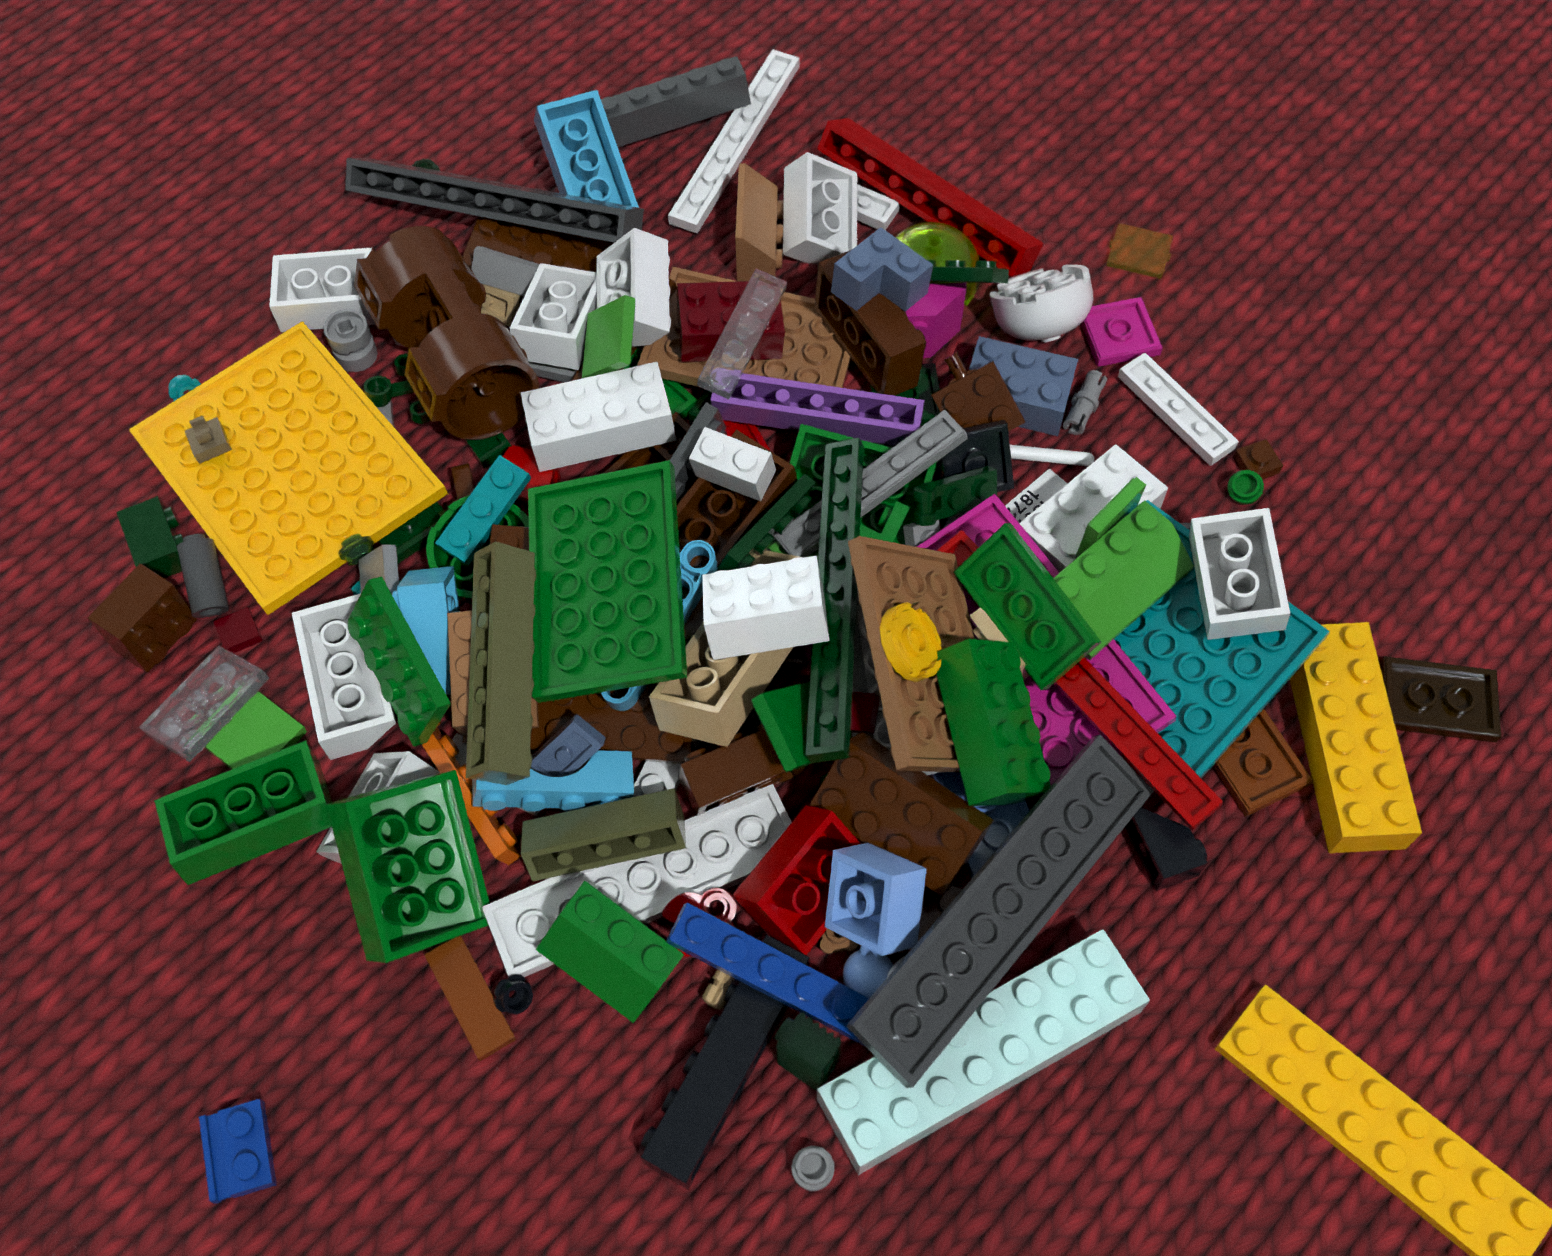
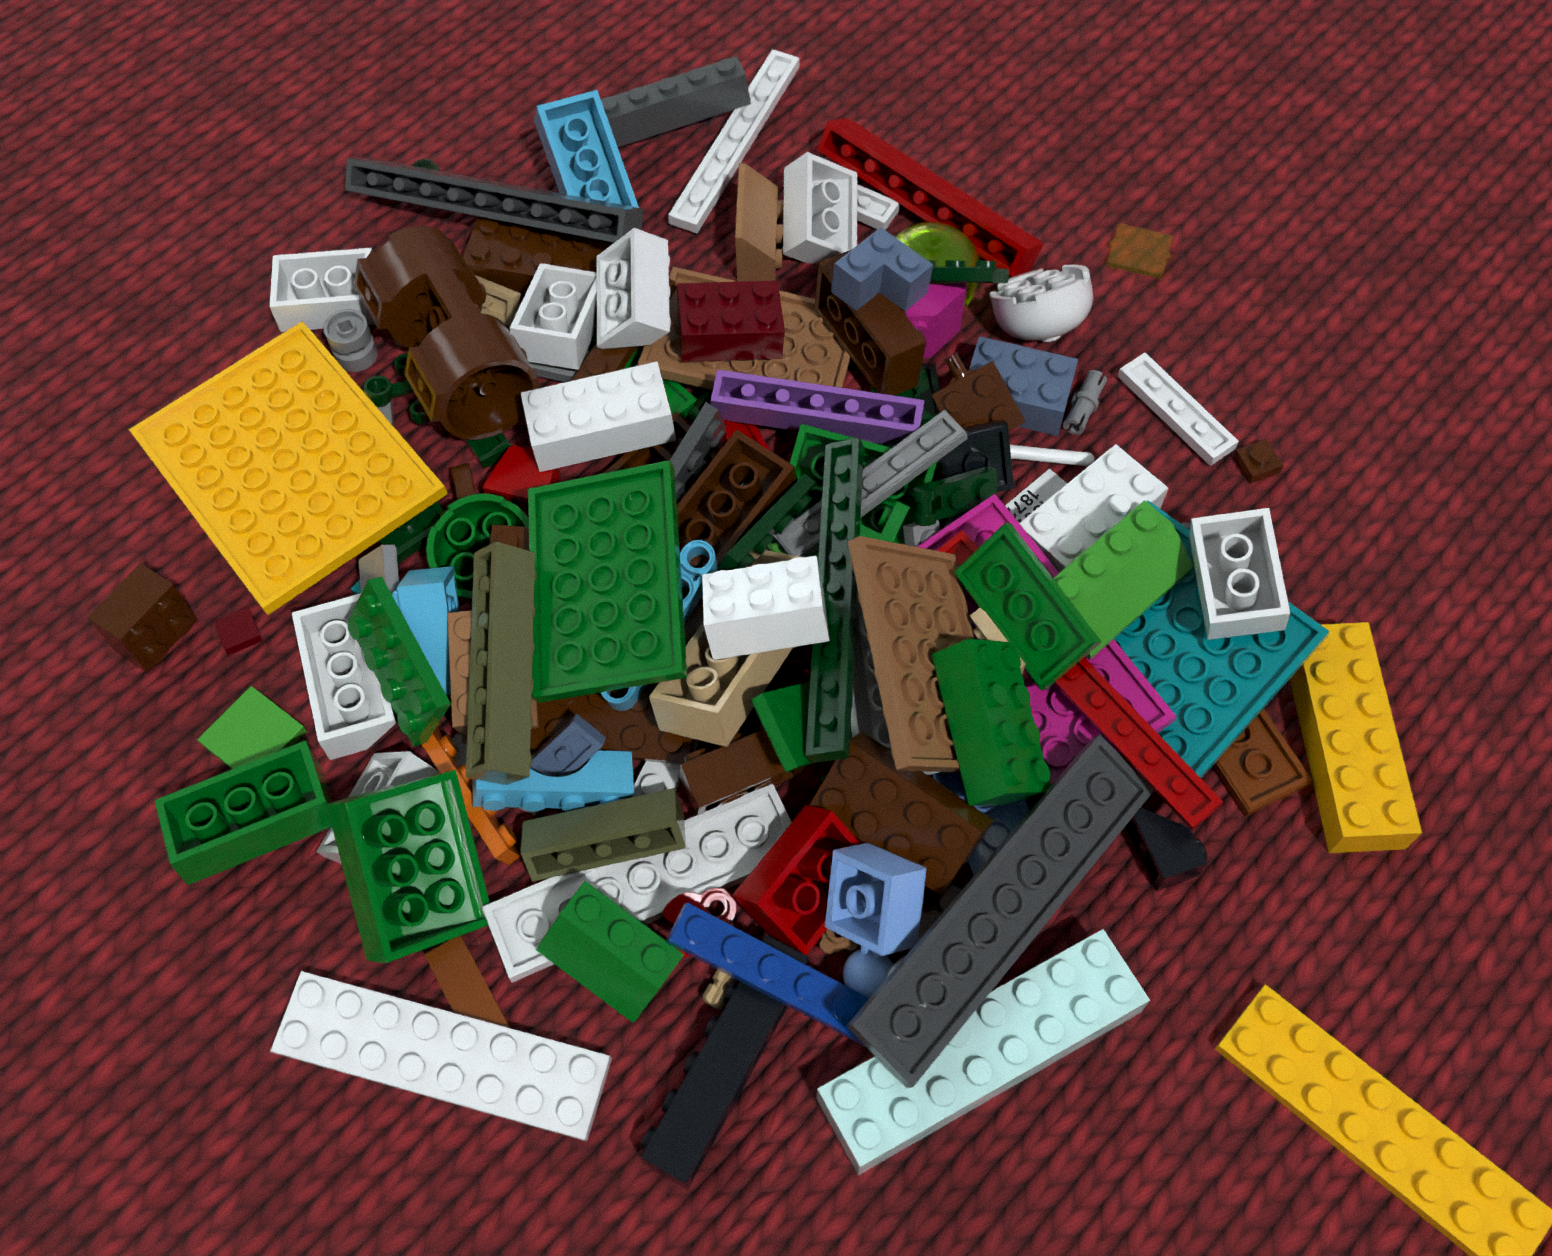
(152, 536): dark green brick -> none
(180, 384): teal plate -> none
(202, 576): dark grey brick -> none
(204, 703): clear plate -> none
(207, 438): dark tan tile -> none
(237, 1151): blue plate -> none
(355, 548): clear green plate -> none
(443, 1055): none -> white plate
(483, 508): teal plate -> none
(503, 270): light grey tile -> none
(519, 1000): black plate -> none
(609, 337): bright green tile -> none
(732, 464): white brick -> none
(742, 334): clear plate -> none
(807, 1050): clear green brick -> none
(813, 1168): light grey plate -> none
(864, 712): dark red tile -> none
(910, 642): yellow tile -> none
(1112, 513): bright green tile -> none
(1120, 332): dark pink tile -> none
(1245, 487): green plate -> none
(1442, 699): dark brown tile -> none

